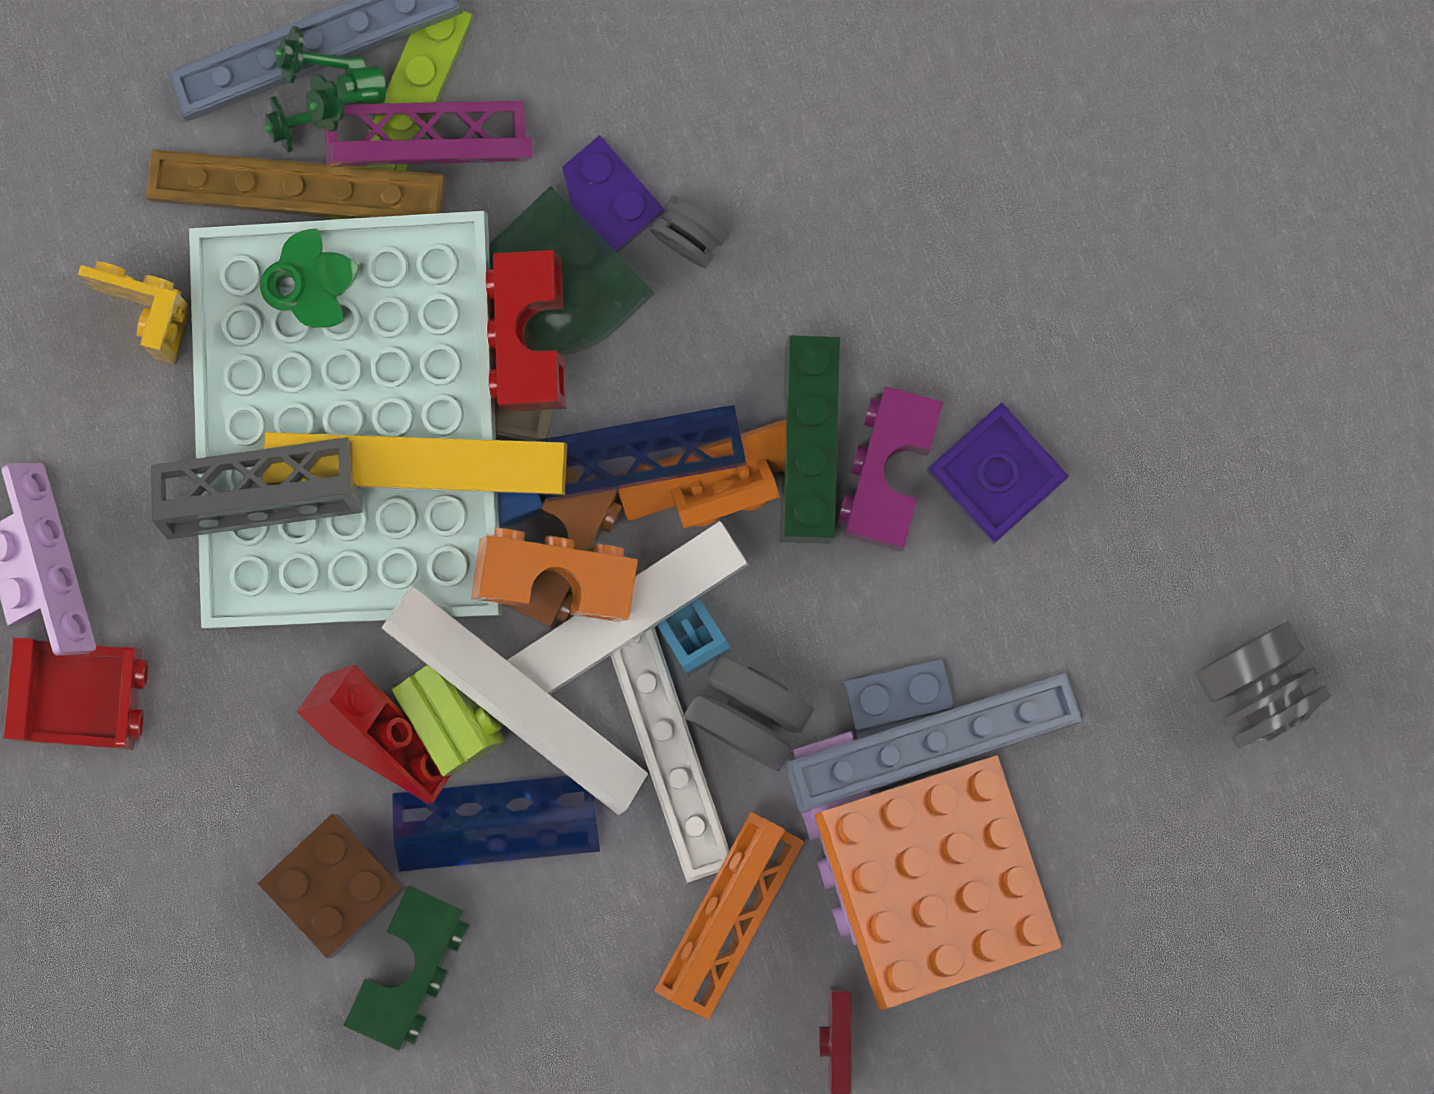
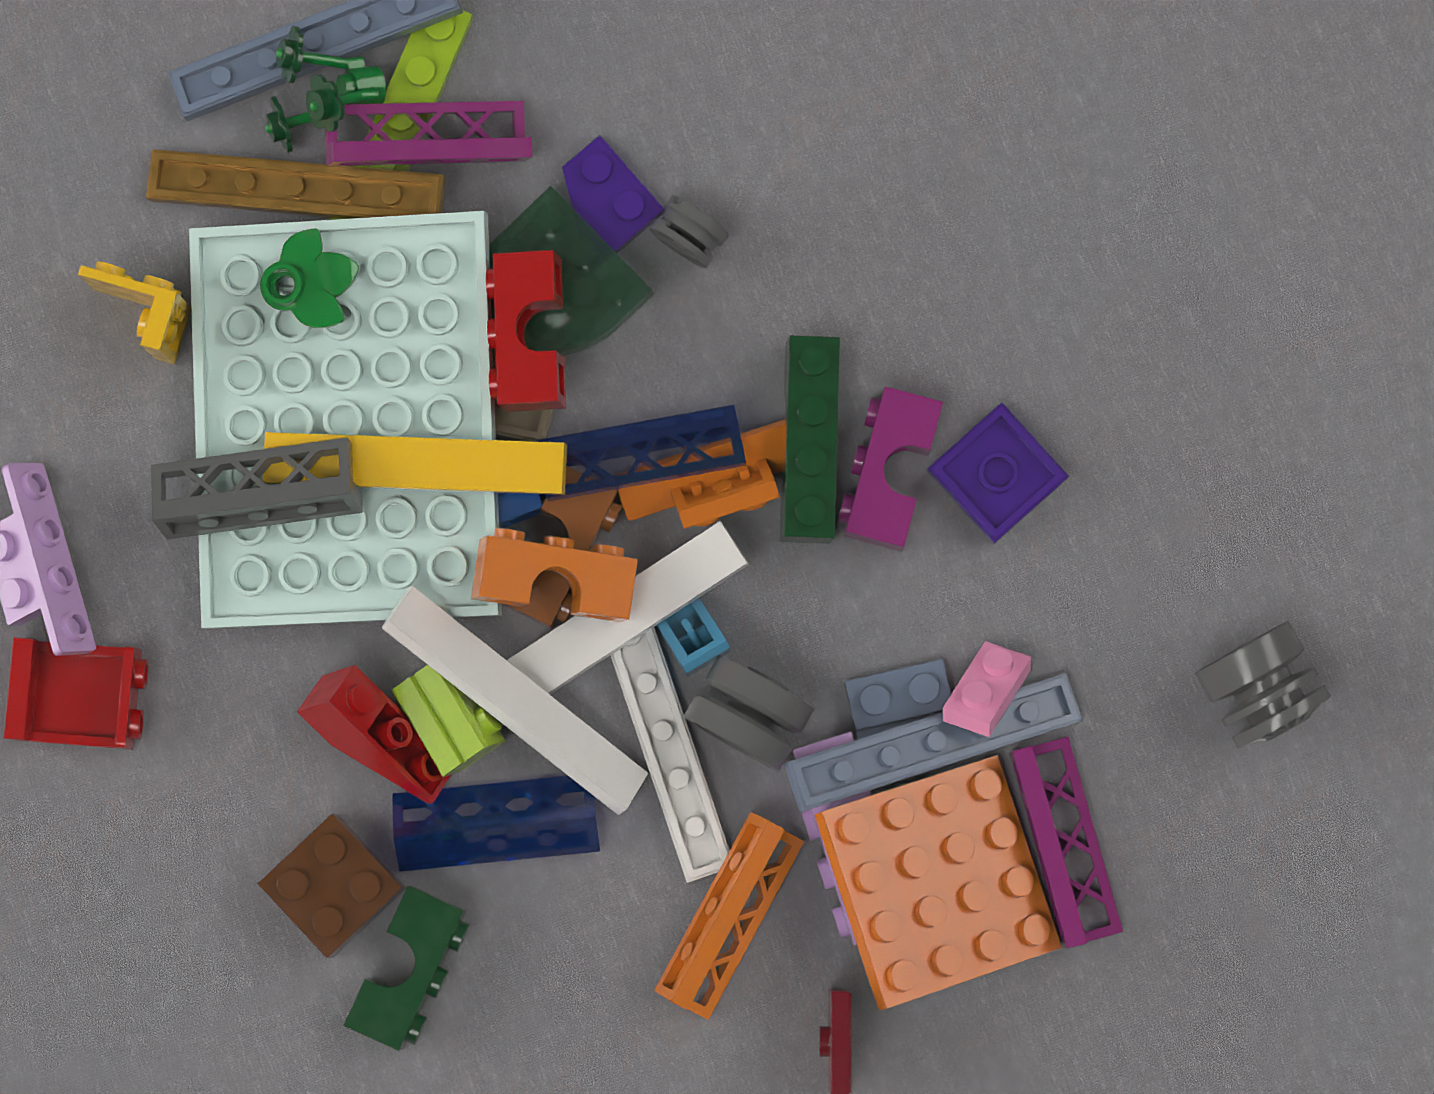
(987, 689): none -> bright pink plate
(1049, 849): none -> magenta fence

